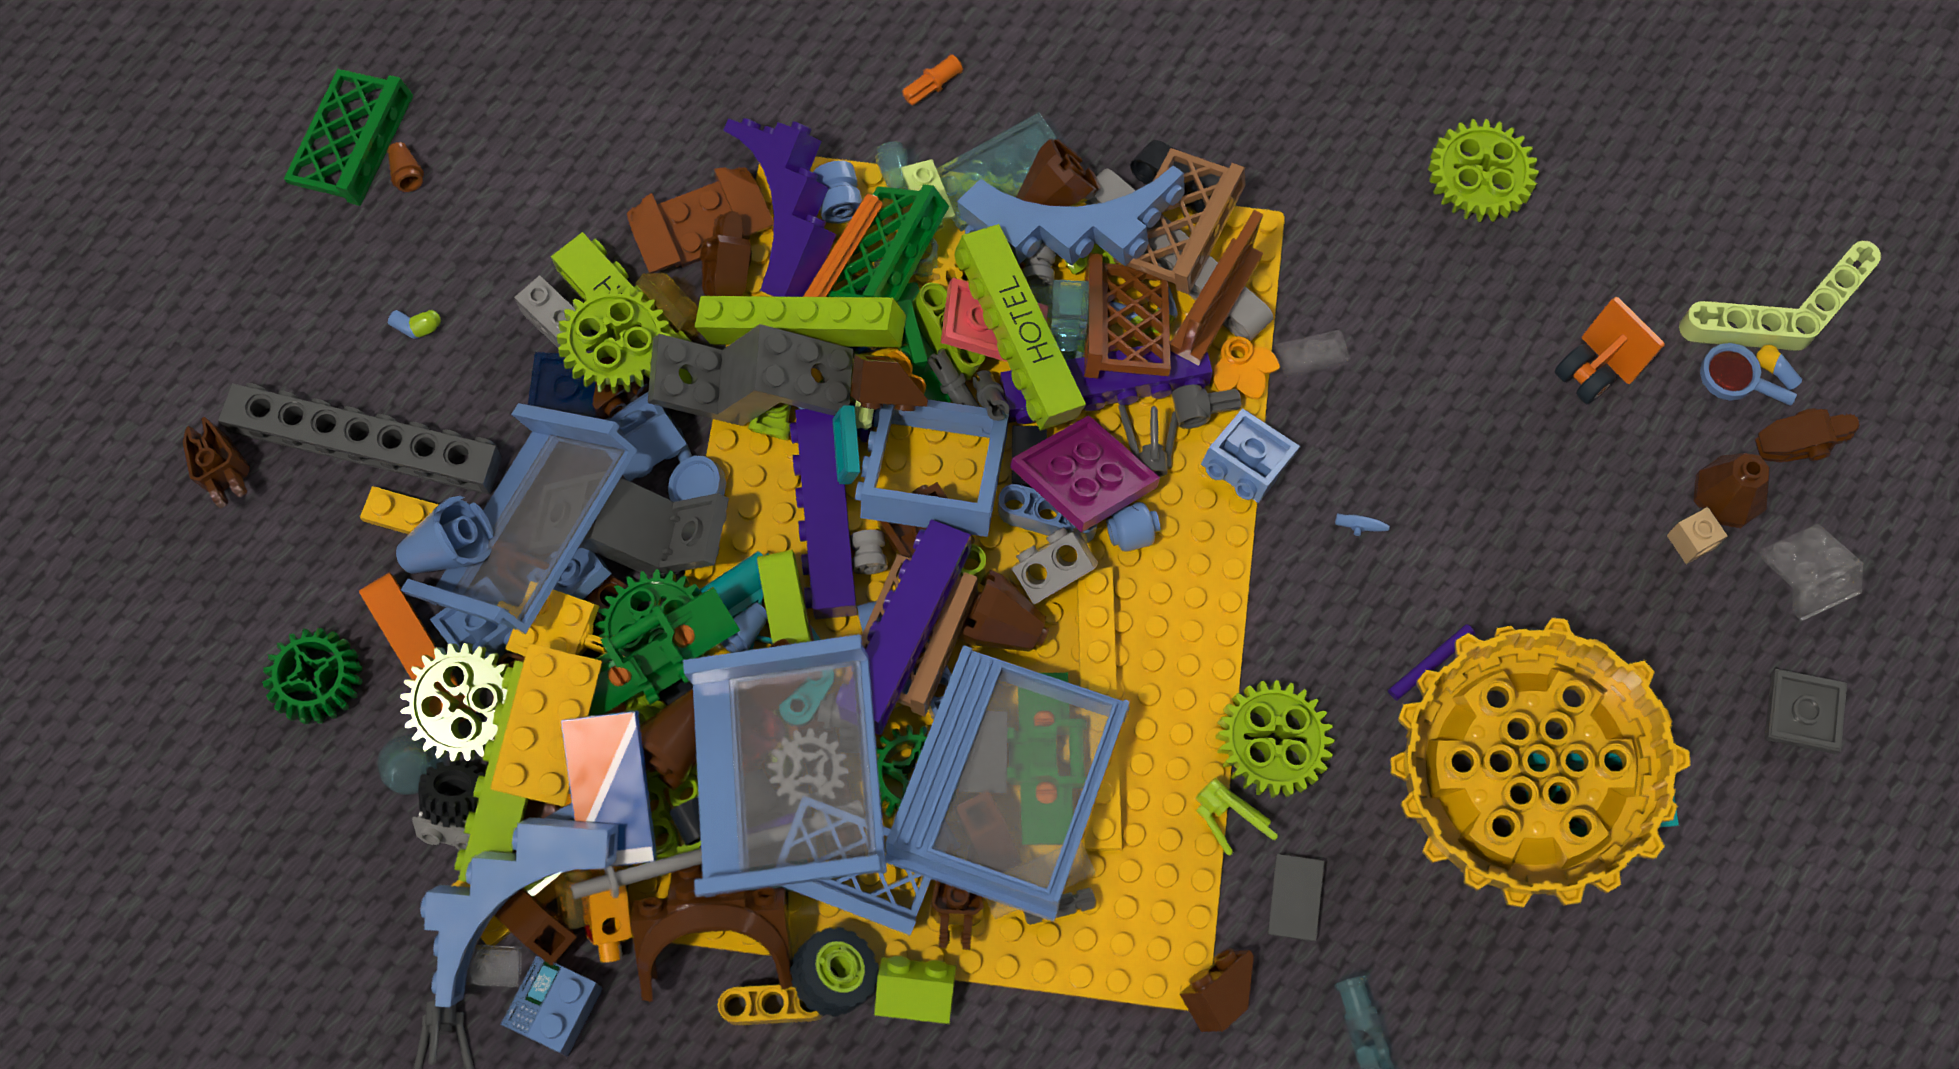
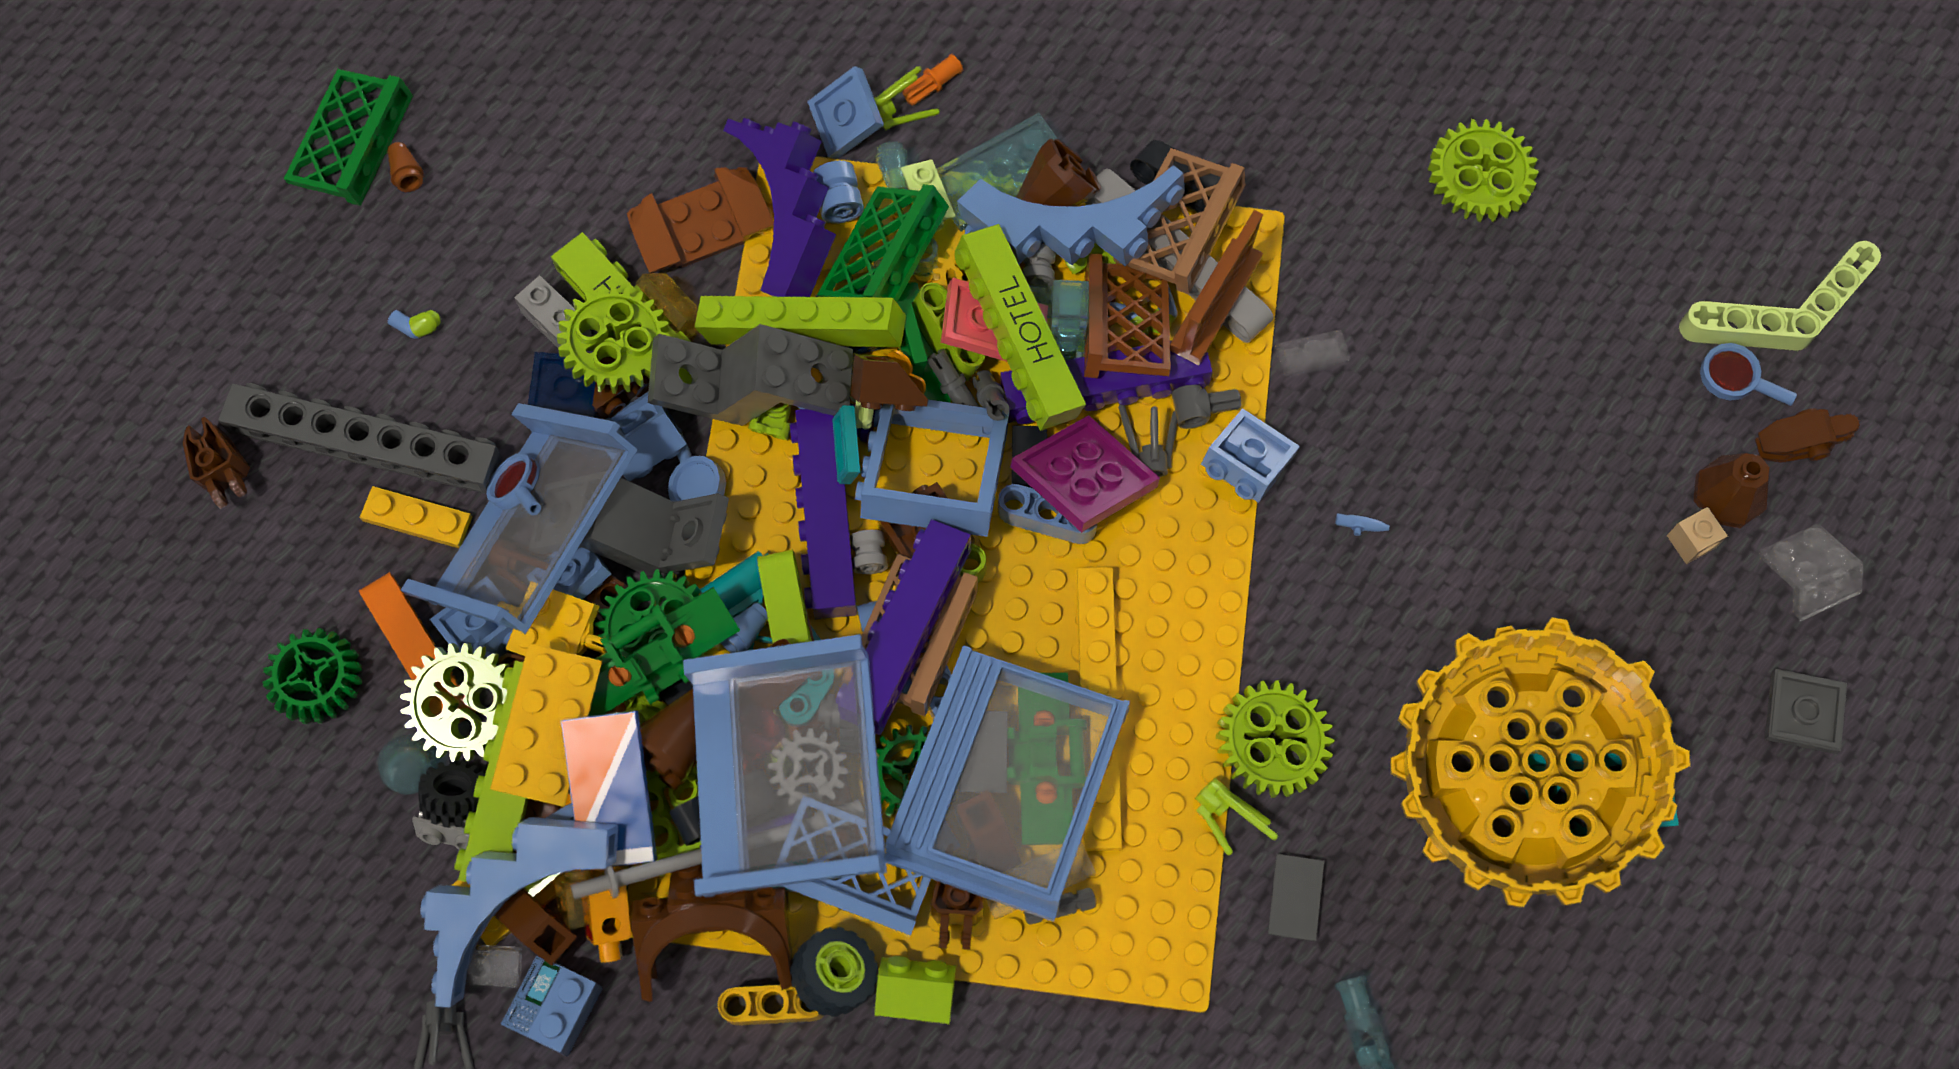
(447, 538): medium blue cone -> none
(513, 484): none -> medium blue piece
(725, 258): reddish brown hinge -> none
(844, 247): orange axle -> none
(845, 113): none -> medium blue plate
(887, 108): none -> lime plant
(1003, 618): reddish brown cone -> none
(1058, 571): light grey brick -> none
(1133, 527): medium blue head -> none
(1220, 992): reddish brown slope -> none
(1244, 373): light orange plate -> none
(1429, 663): dark purple bar -> none
(1620, 342): orange plate -> none
(1775, 363): arm -> none

